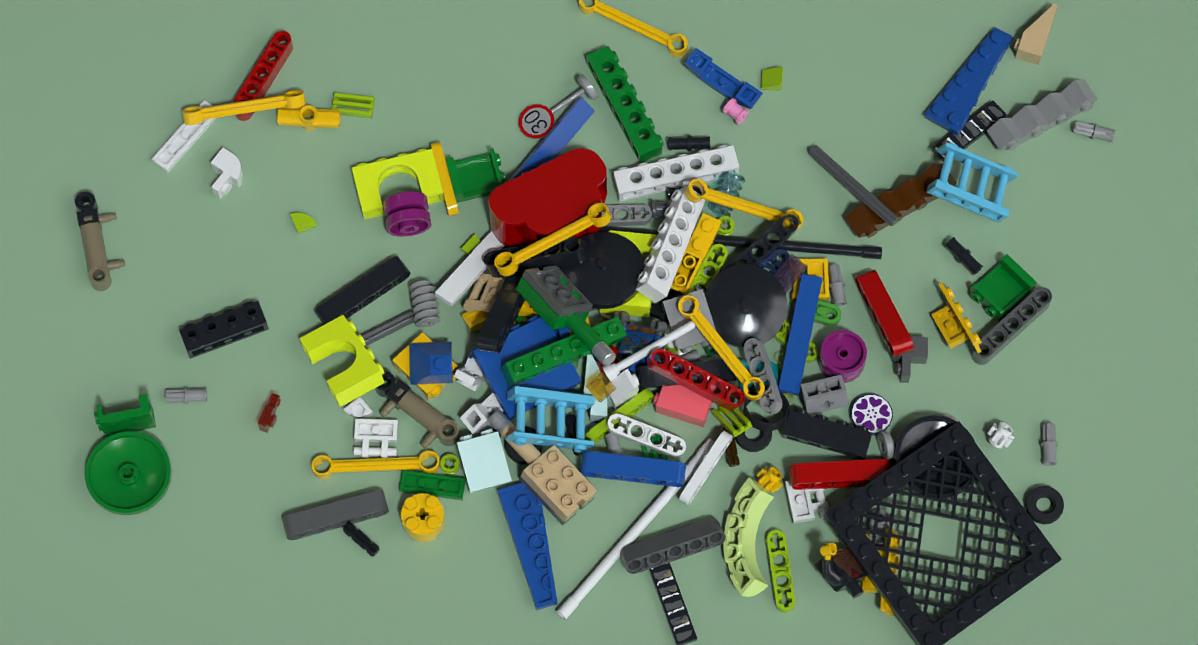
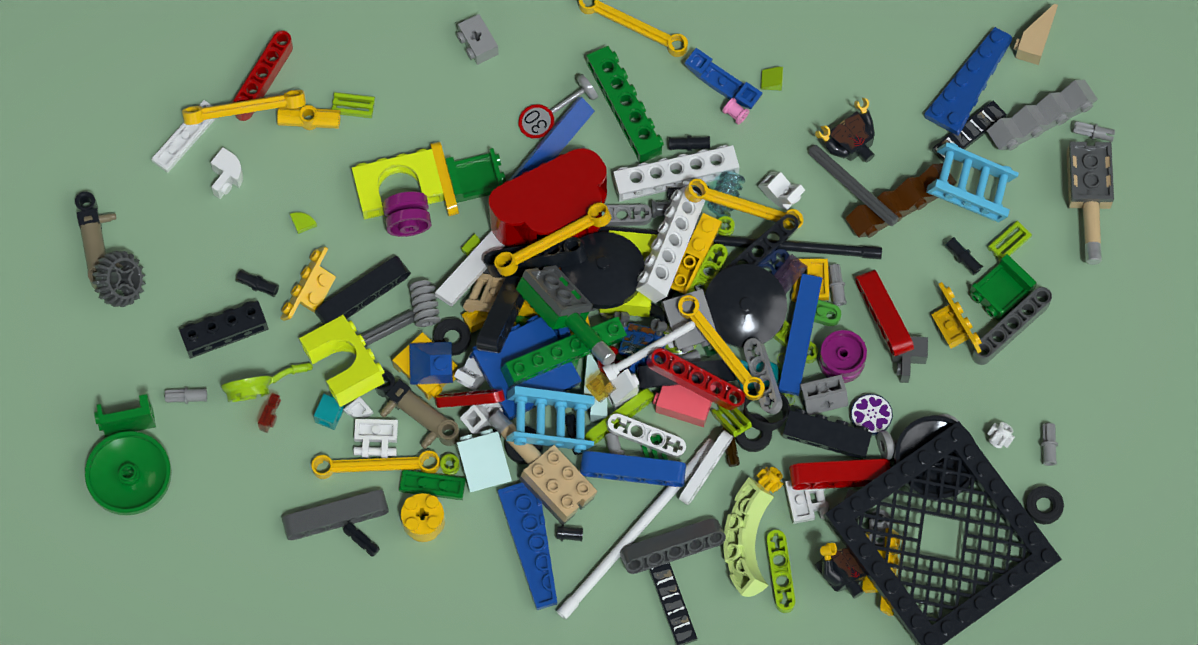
(111, 278): none -> dark grey gear
(251, 387): none -> lime piece
(257, 283): none -> black pin
(312, 286): none -> yellow bracket
(328, 412): none -> teal brick
(457, 325): none -> black tyre
(469, 398): none -> red beam
(473, 30): none -> light grey brick
(569, 533): none -> black pin
(780, 190): none -> white brick
(852, 136): none -> torso
(998, 252): none -> lime tile
(1091, 189): none -> dark grey piece

